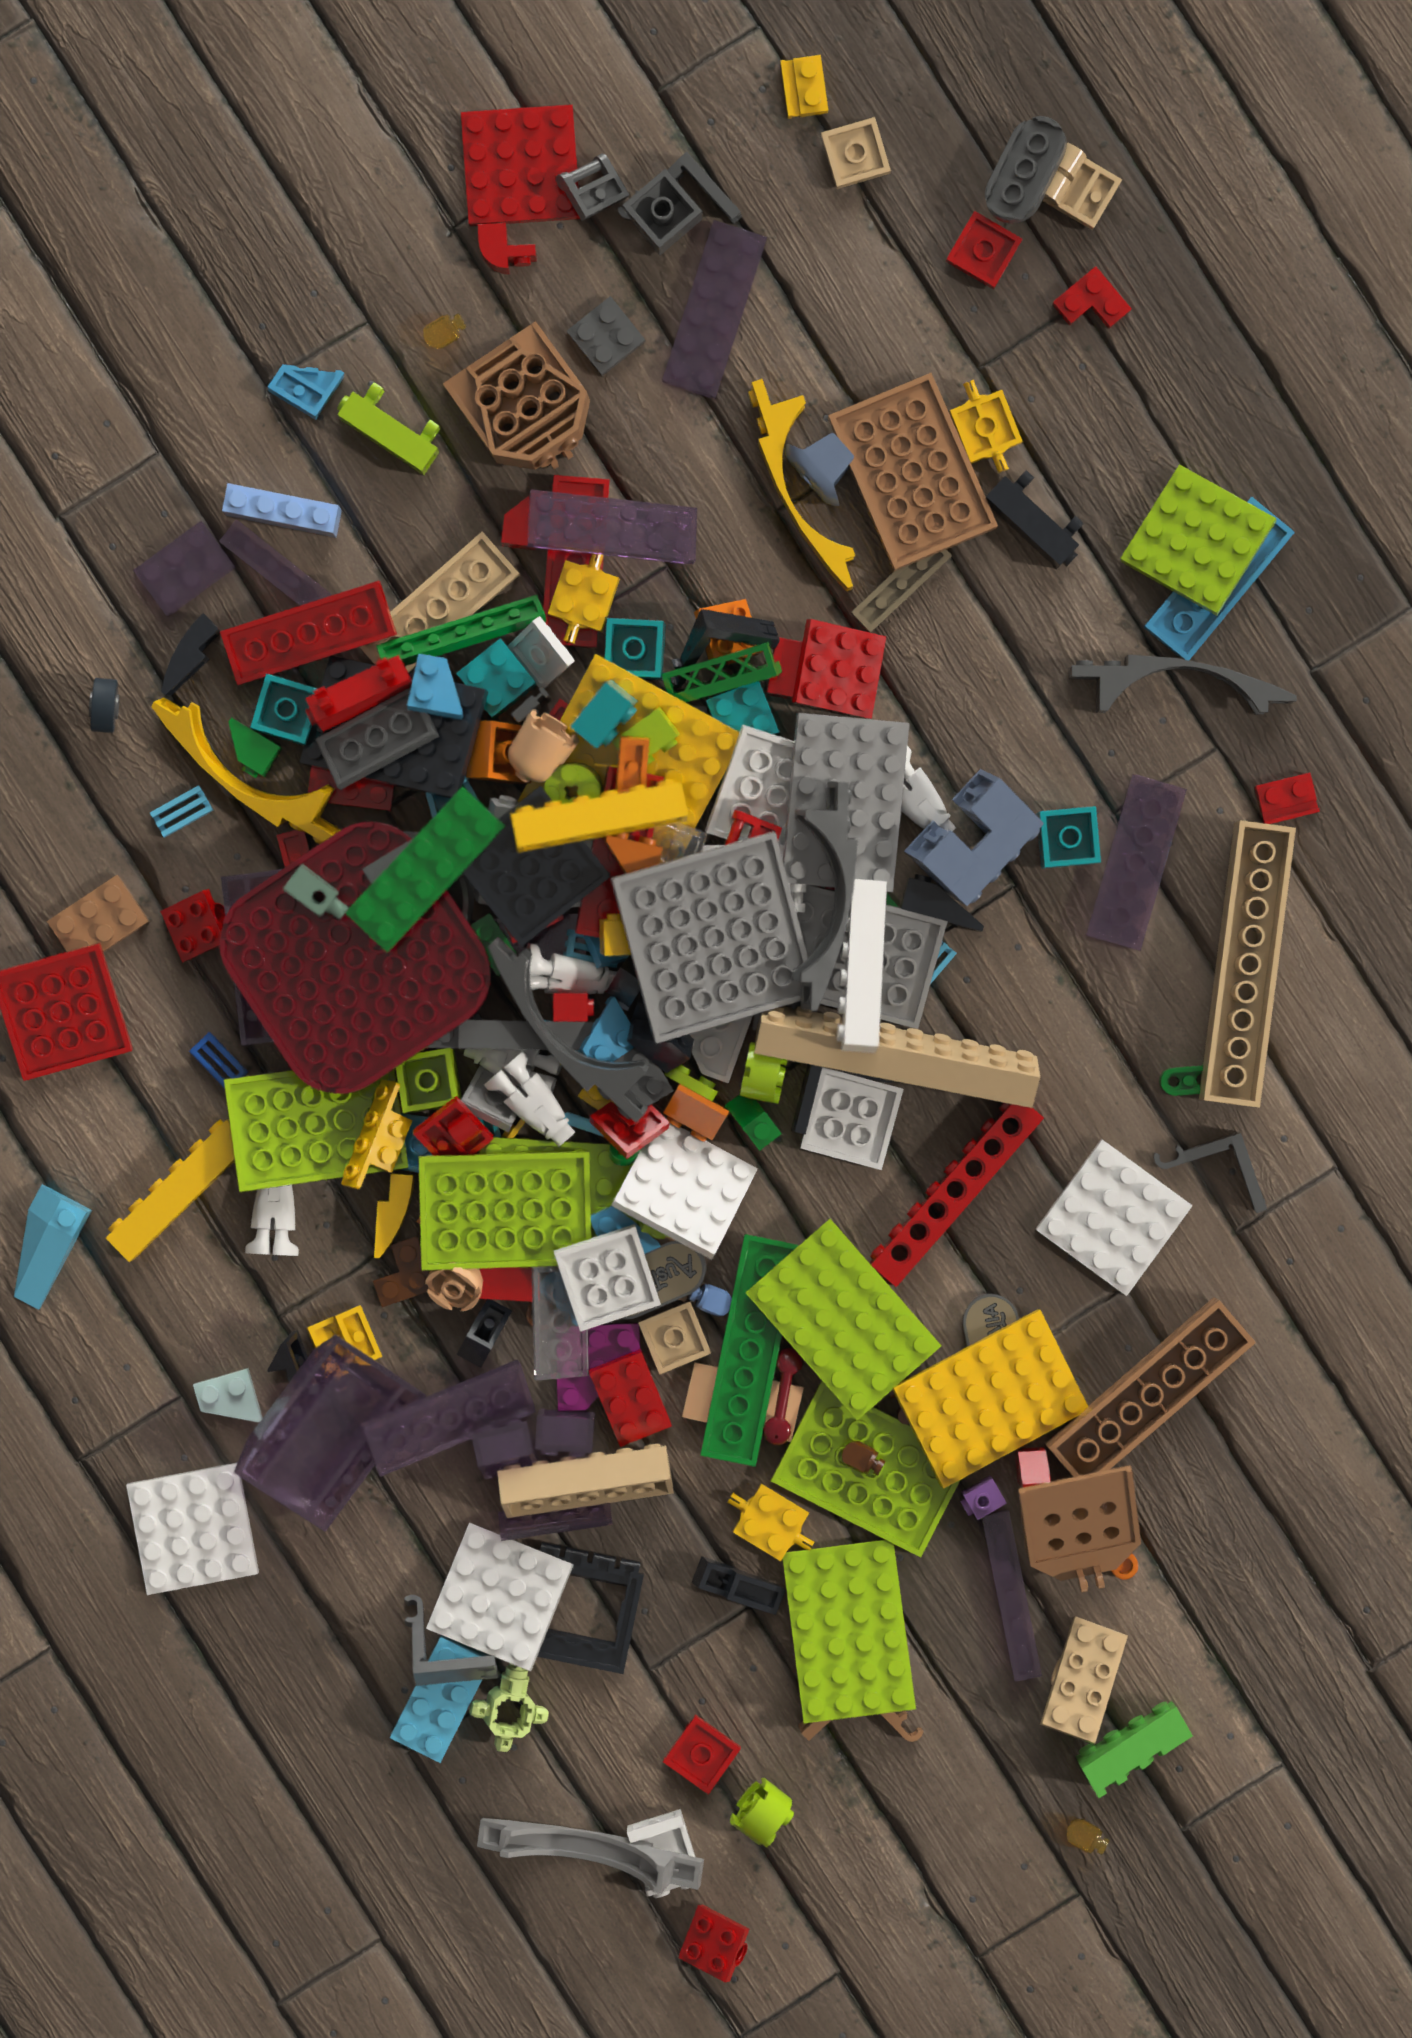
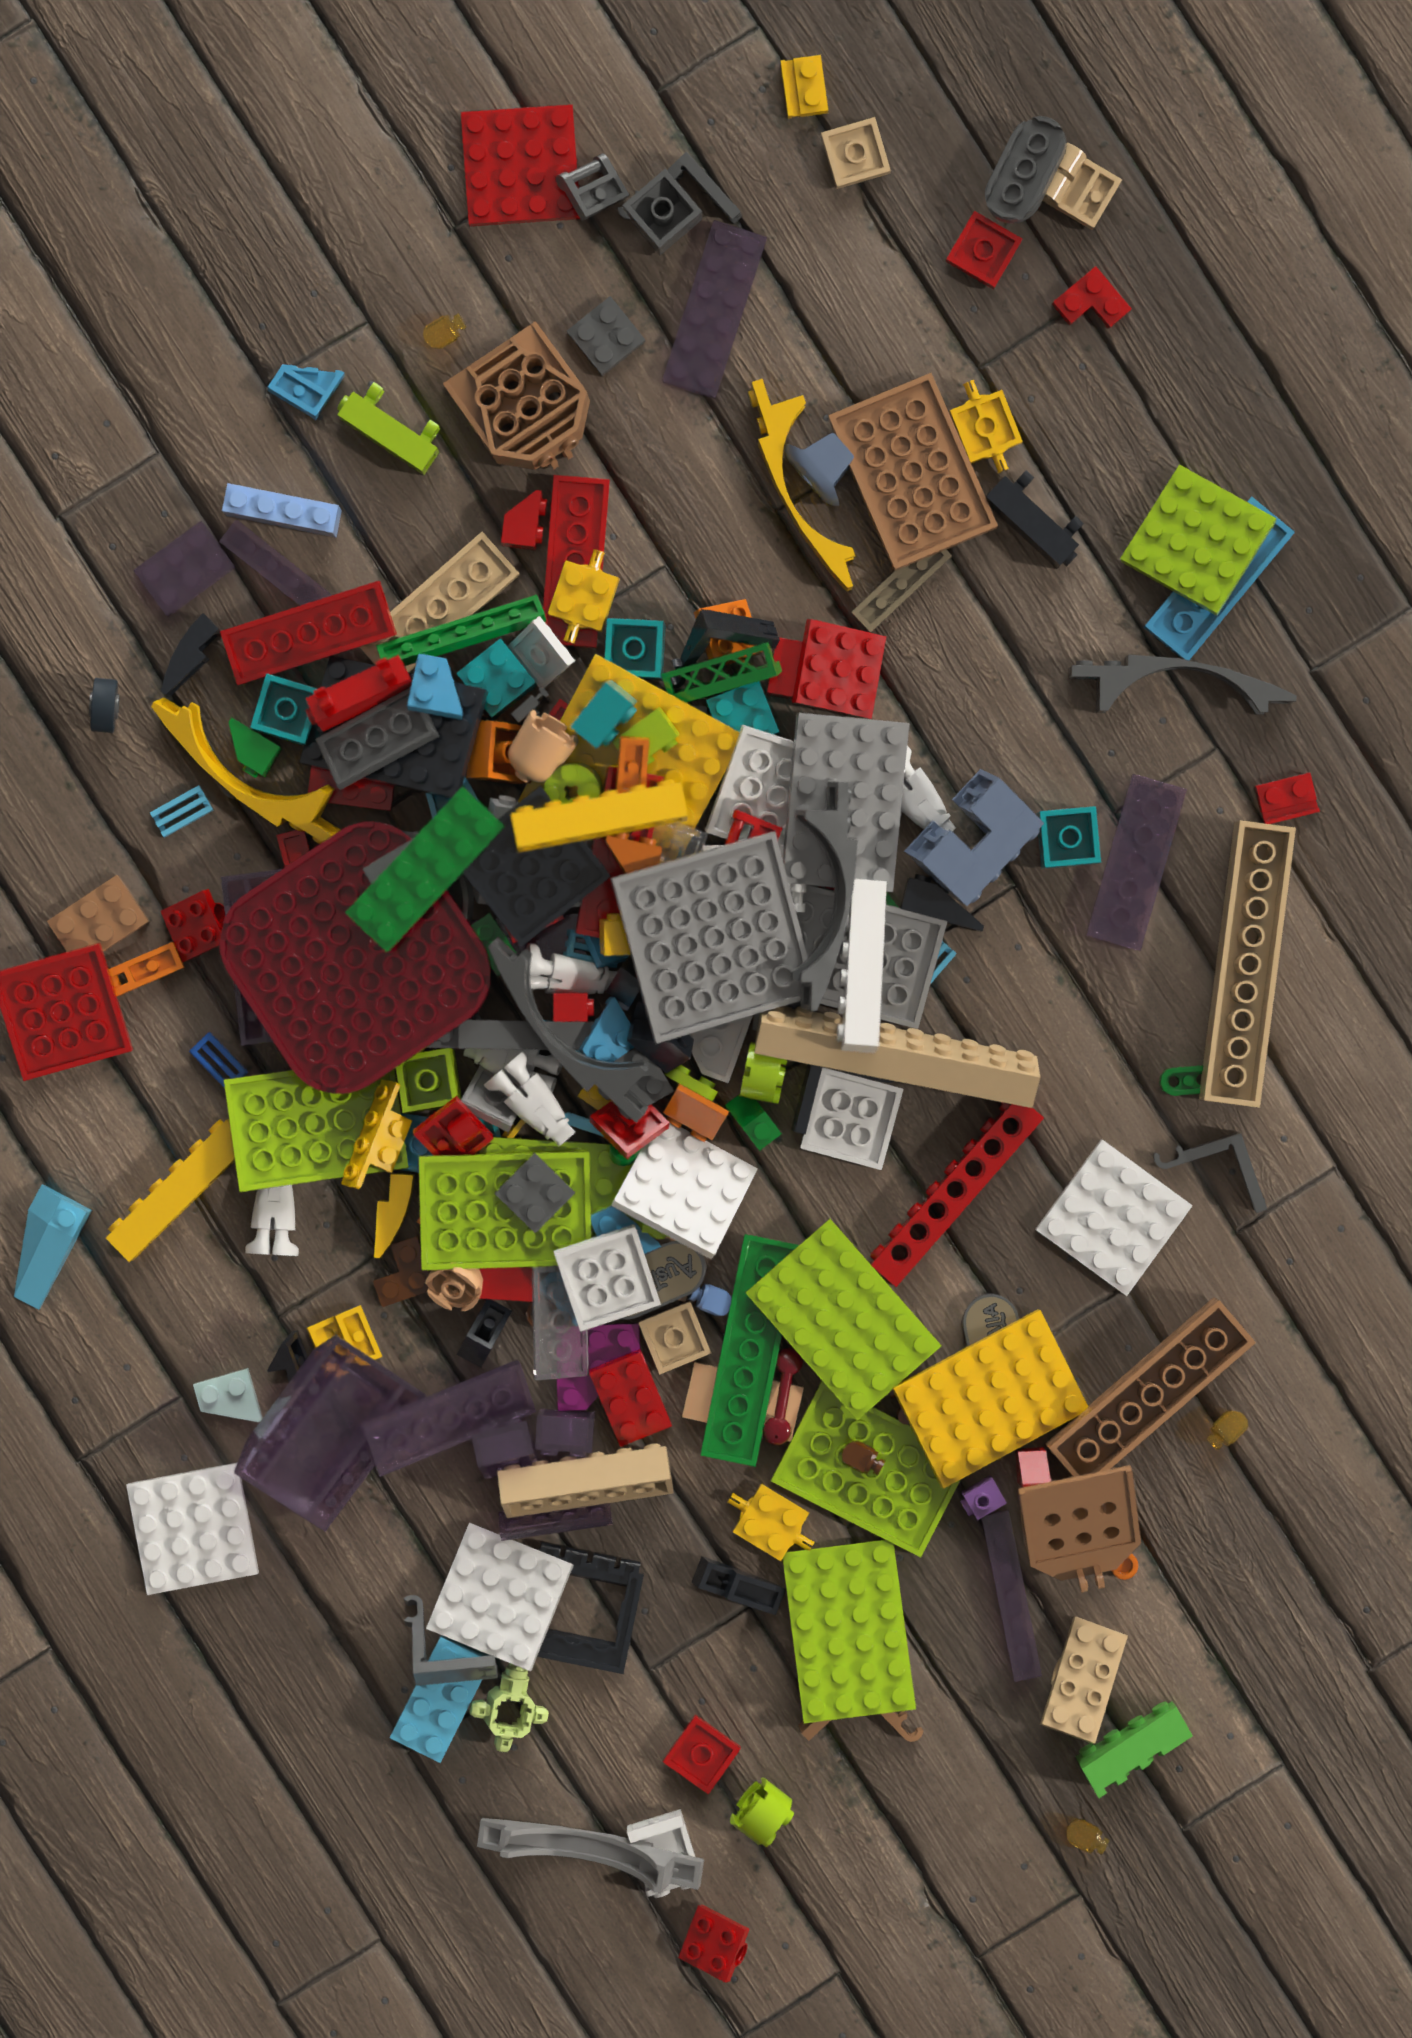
(146, 968): none -> orange plate
(305, 883): sand green torso -> none
(497, 252): red brick -> none
(534, 1192): none -> dark grey plate
(612, 527): clear purple plate -> none
(1227, 1429): none -> clear yellow arm

